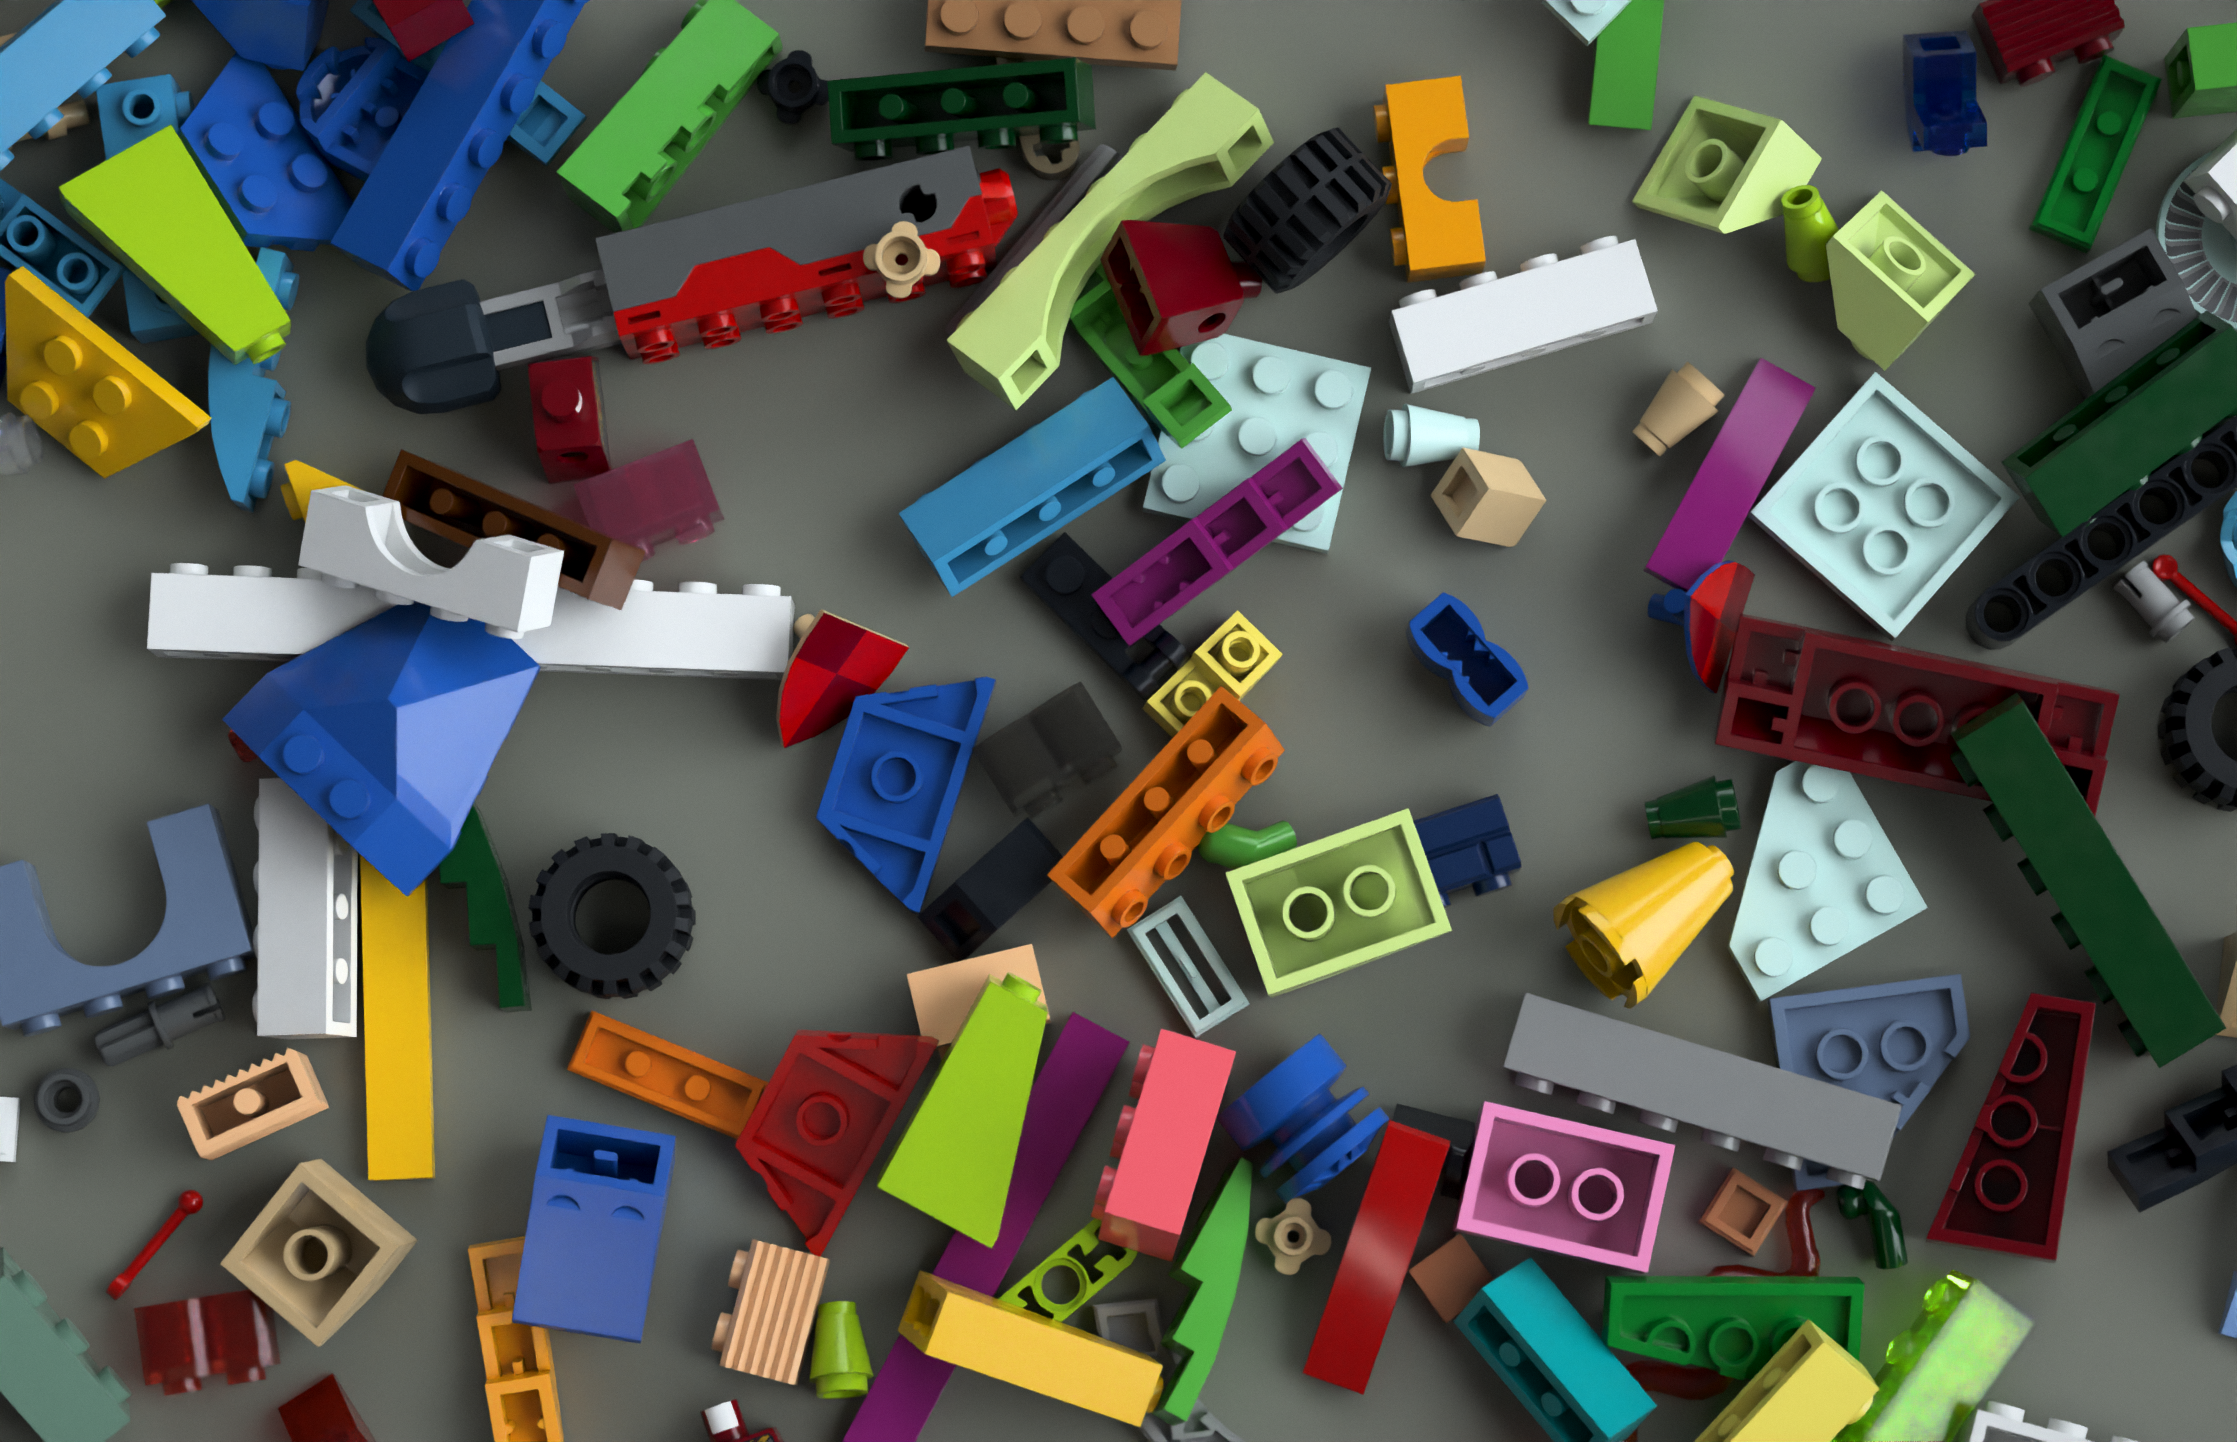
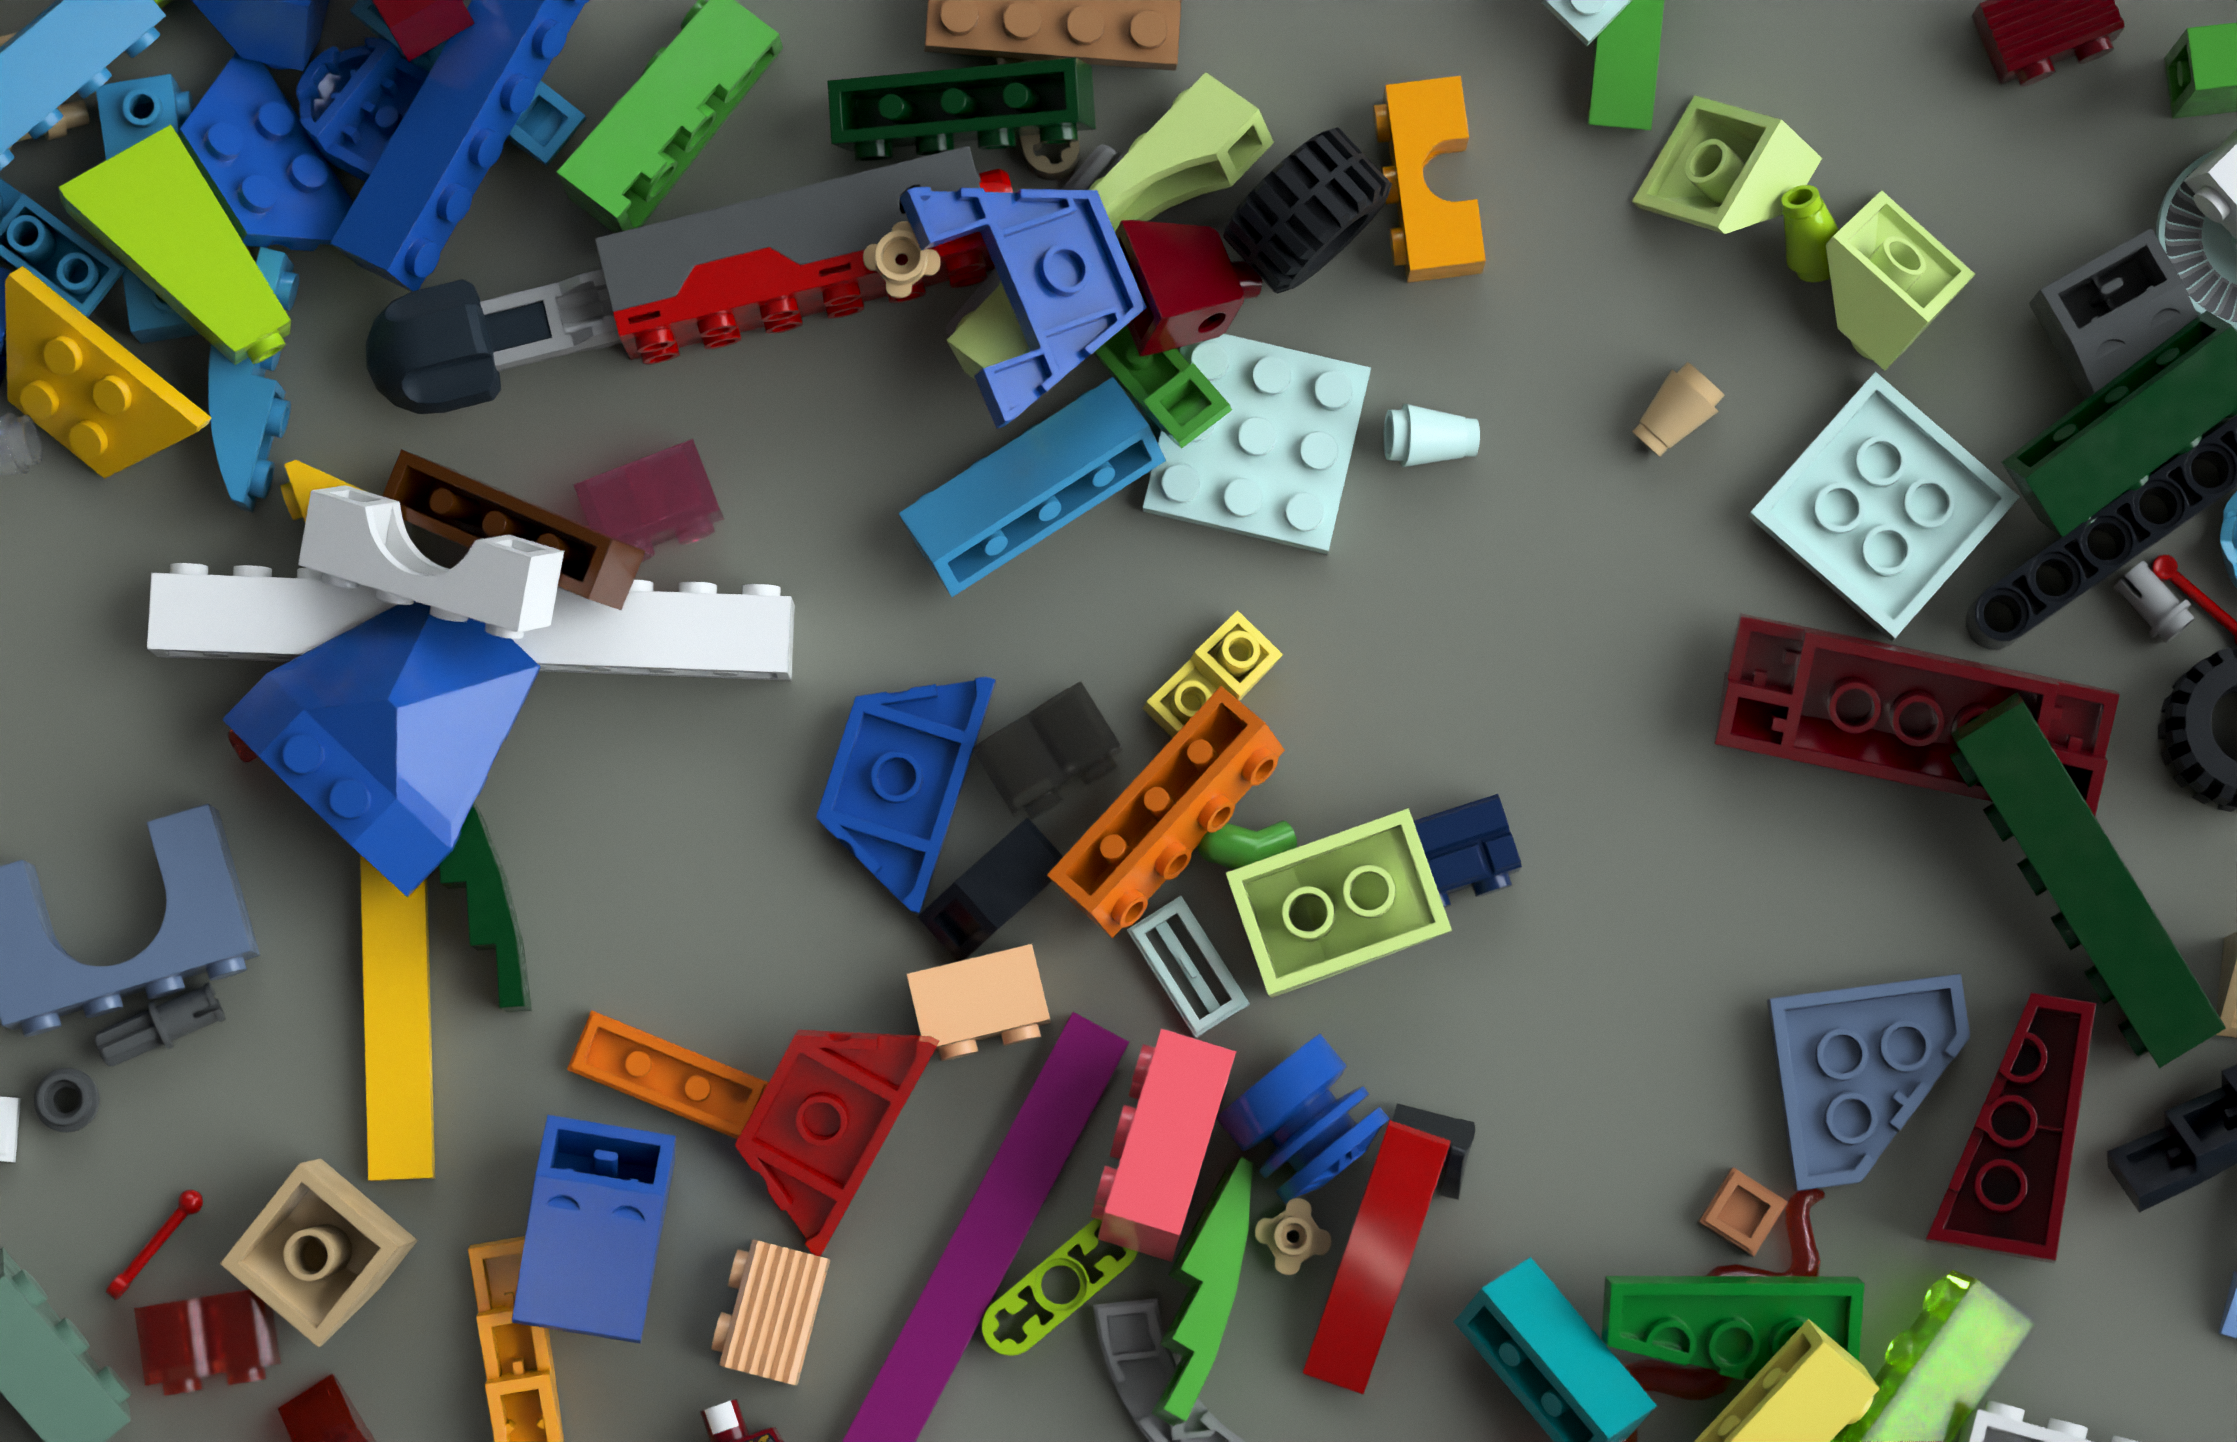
(252, 1104): light nougat brick -> none
(304, 921): white brick -> none
(567, 883): black tyre -> none
(569, 418): dark red torso -> none
(793, 69): black plate -> none
(827, 673): shield -> none
(839, 1353): lime cone -> none
(969, 1121): lime slope -> none
(1030, 1350): yellow slope -> none
(1057, 271): none -> wing
(1064, 582): black plate -> none
(1216, 541): magenta slope -> none
(1450, 1277): nougat tile -> none
(1454, 647): blue brick -> none
(1488, 497): tan panel -> none
(1522, 314): white brick -> none
(1563, 1188): bright pink brick -> none
(1644, 918): yellow cone -> none
(1695, 811): dark green cone -> none
(1702, 1088): light grey brick -> none
(1708, 616): shield -> none
(1730, 476): magenta slope -> none
(1815, 880): light aqua plate -> none
(1882, 1219): dark green arm -> none
(1942, 93): clear blue brick -> none
(2095, 154): green tile -> none

